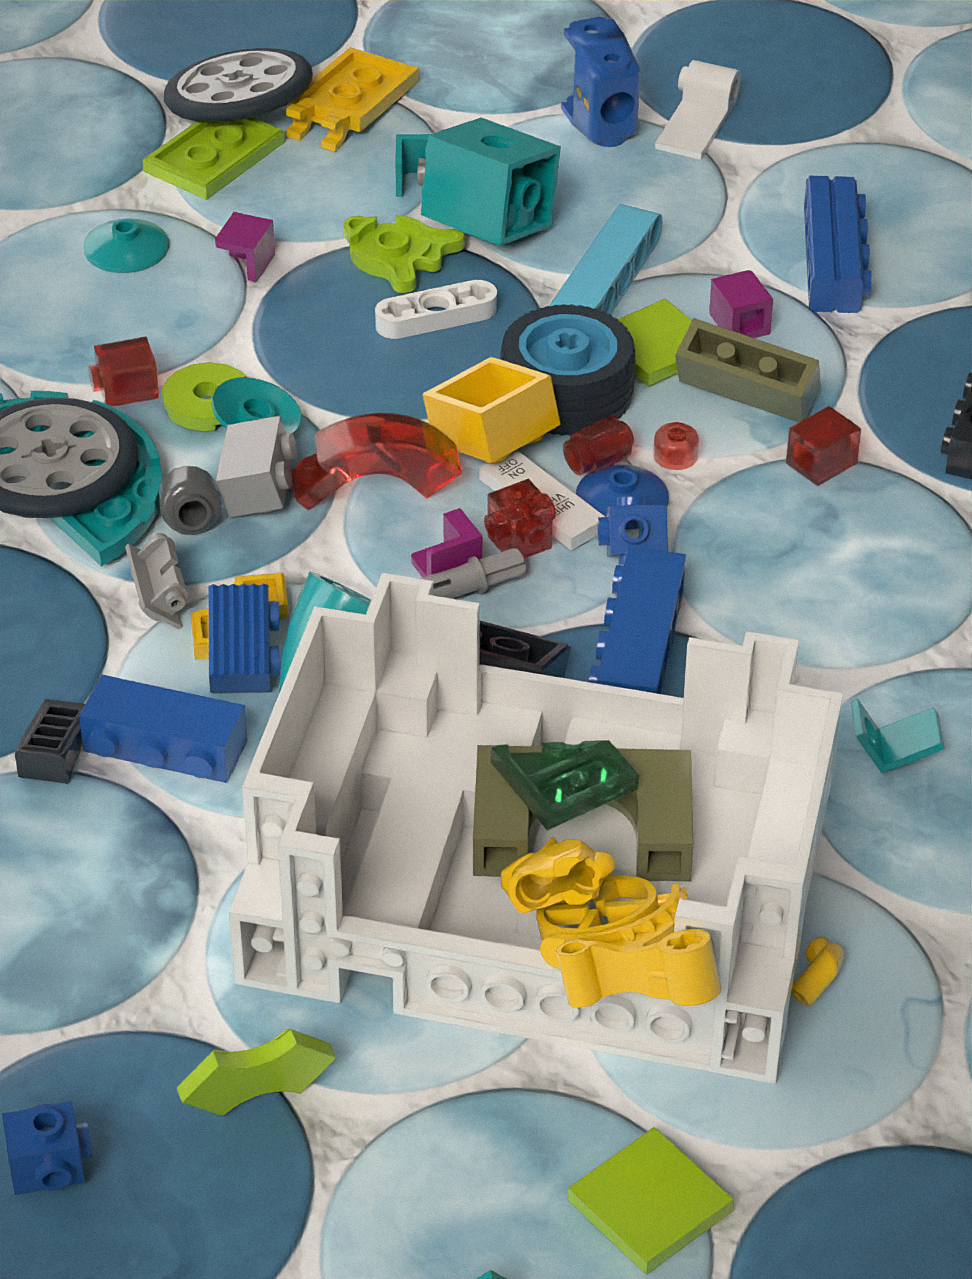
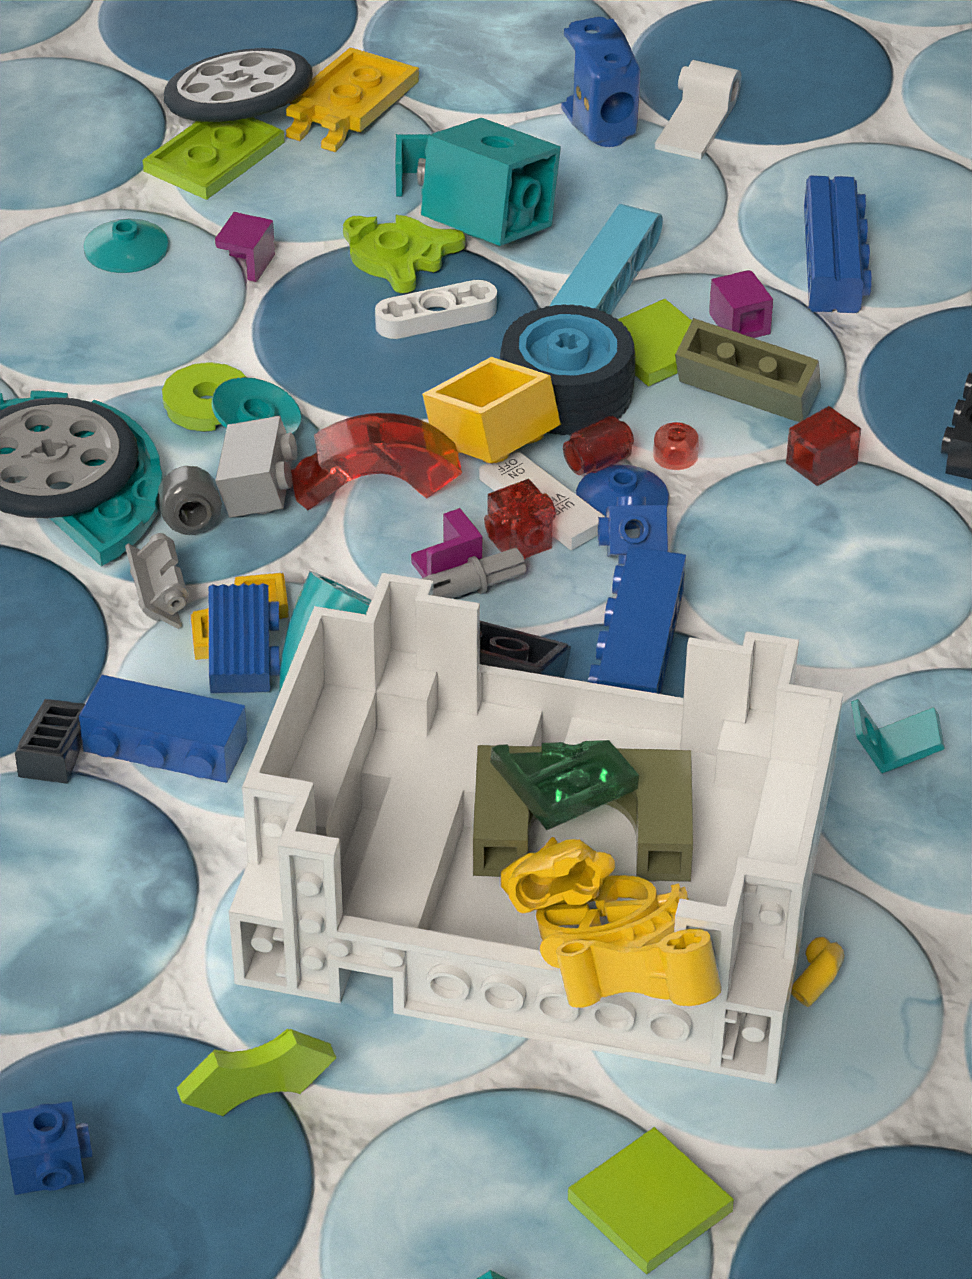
(124, 372): clear red brick -> none

